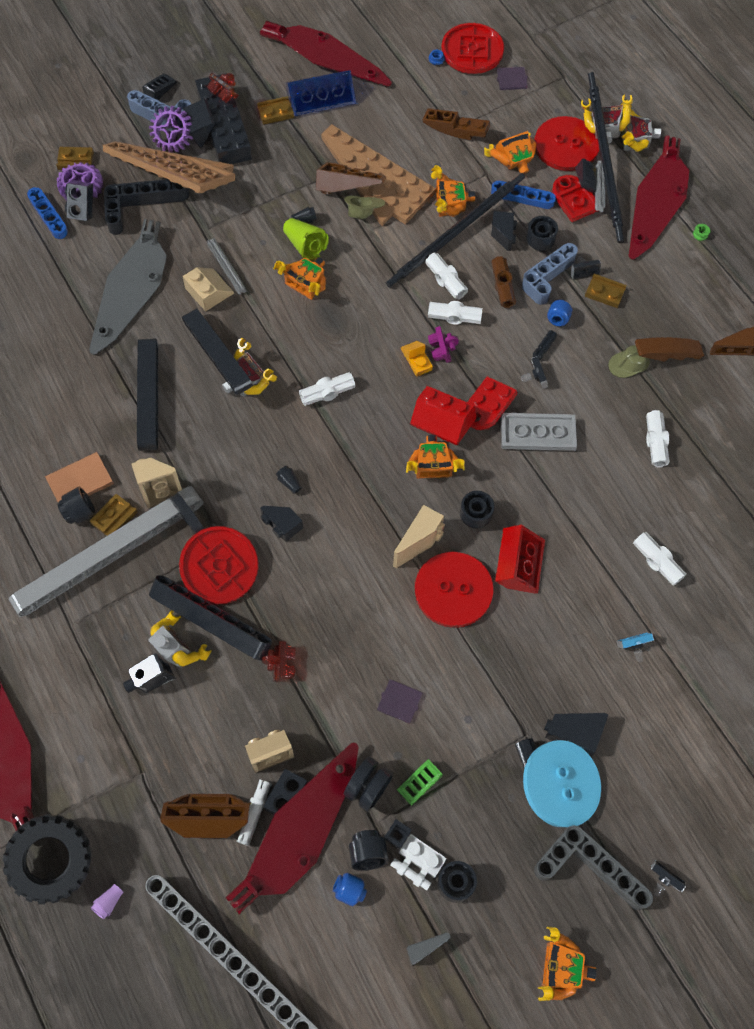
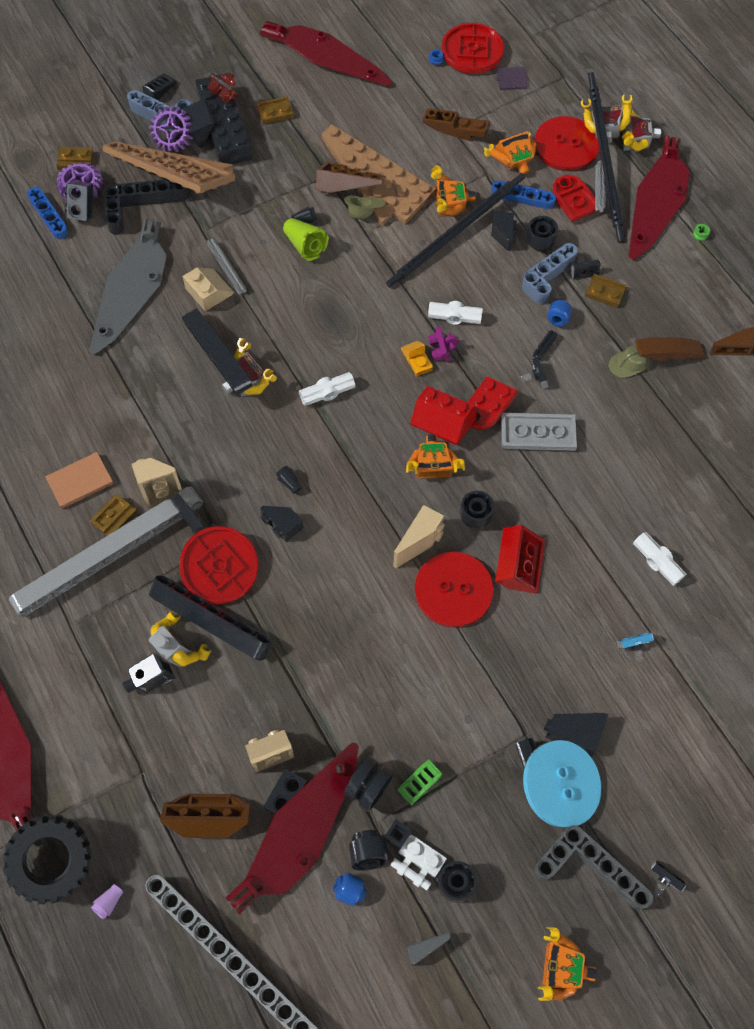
(76, 506): black piece -> none
(147, 394): black beam -> none
(256, 807): white pin -> none
(277, 660): clear red hips -> none
(304, 276): torso -> none
(321, 92): clear blue slope -> none
(399, 701): clear purple piece -> none
(446, 276): white piece -> none
(503, 282): reddish brown piece -> none
(587, 175): black slope -> none
(657, 438): white piece -> none

